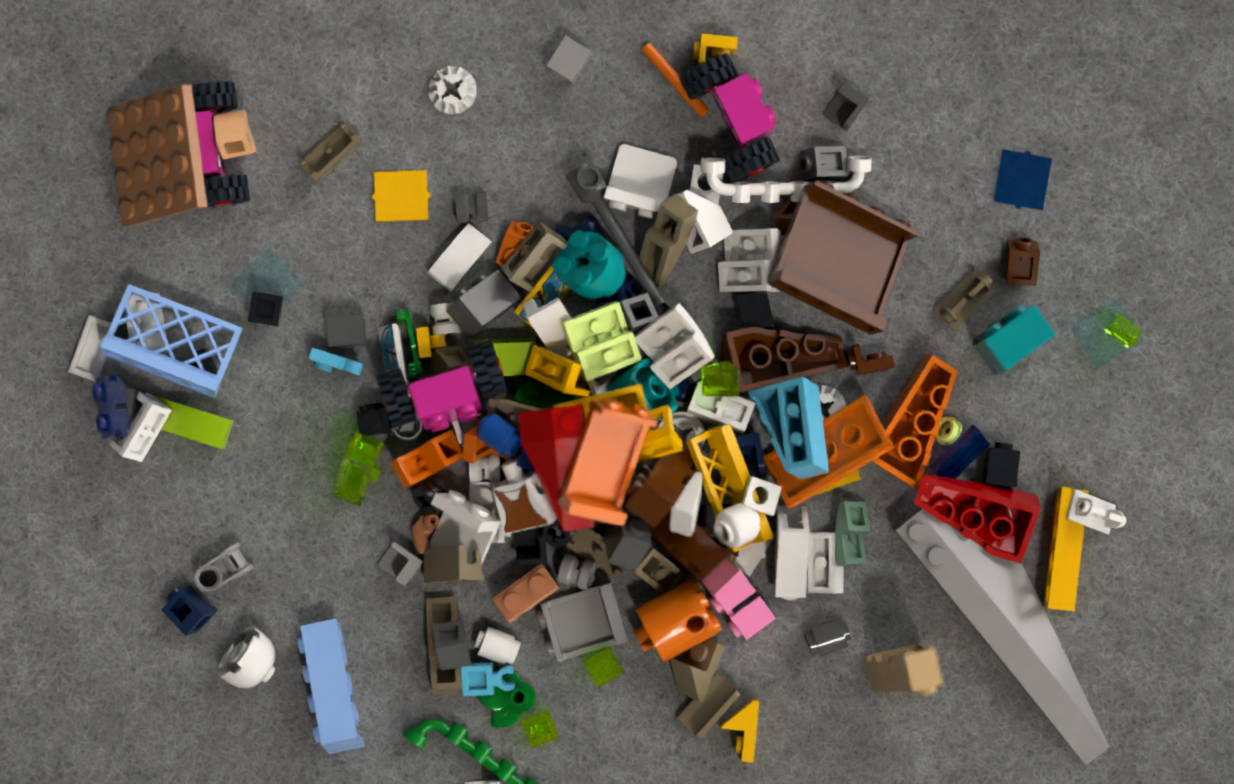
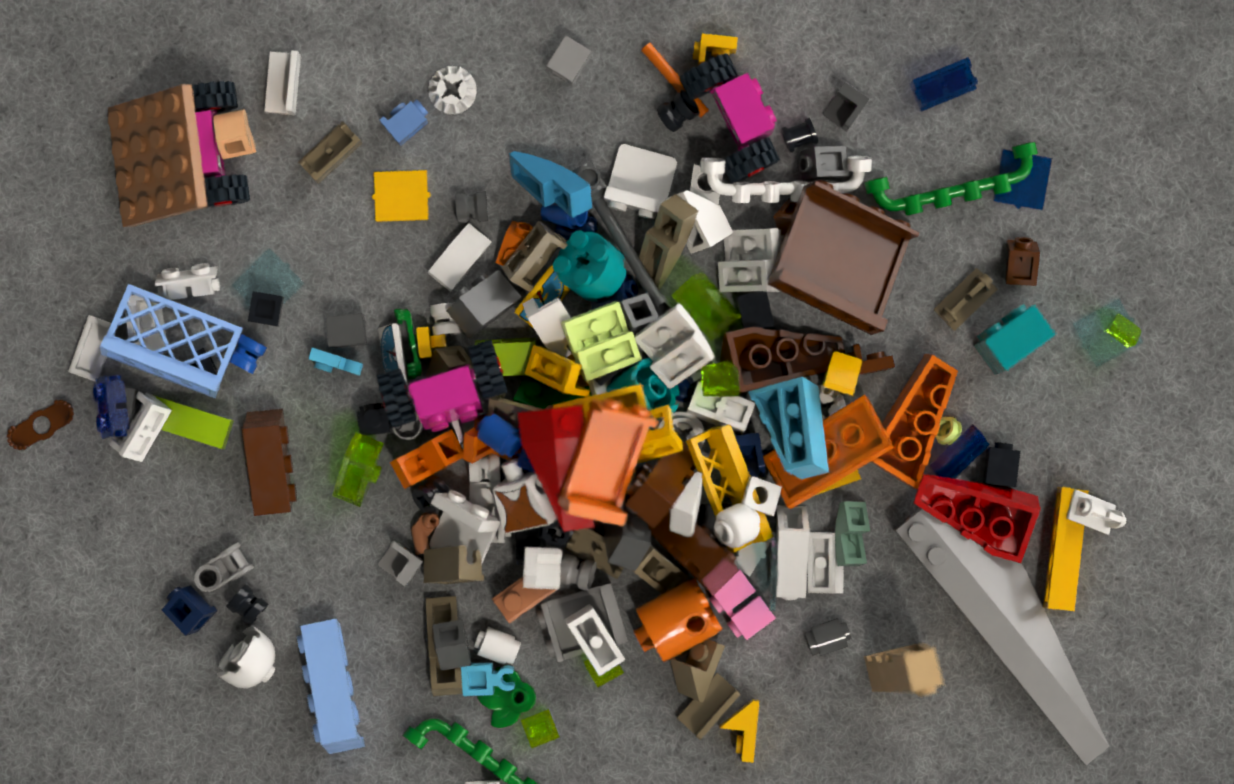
(24, 435): none -> reddish brown piece
(175, 282): none -> white hinge
(244, 360): none -> blue wheel
(247, 605): none -> black wheel
(268, 462): none -> reddish brown wedge
(282, 83): none -> white panel
(405, 121): none -> medium blue brick
(542, 568): none -> white panel
(551, 183): none -> dark azure slope
(557, 215): none -> blue cone
(594, 639): none -> white slope
(676, 112): none -> black wheel
(706, 306): none -> clear neon green brick
(773, 574): none -> clear light blue piece
(799, 135): none -> black bush
(842, 373): none -> yellow slope
(944, 84): none -> clear blue hinge
(969, 190): none -> green bar

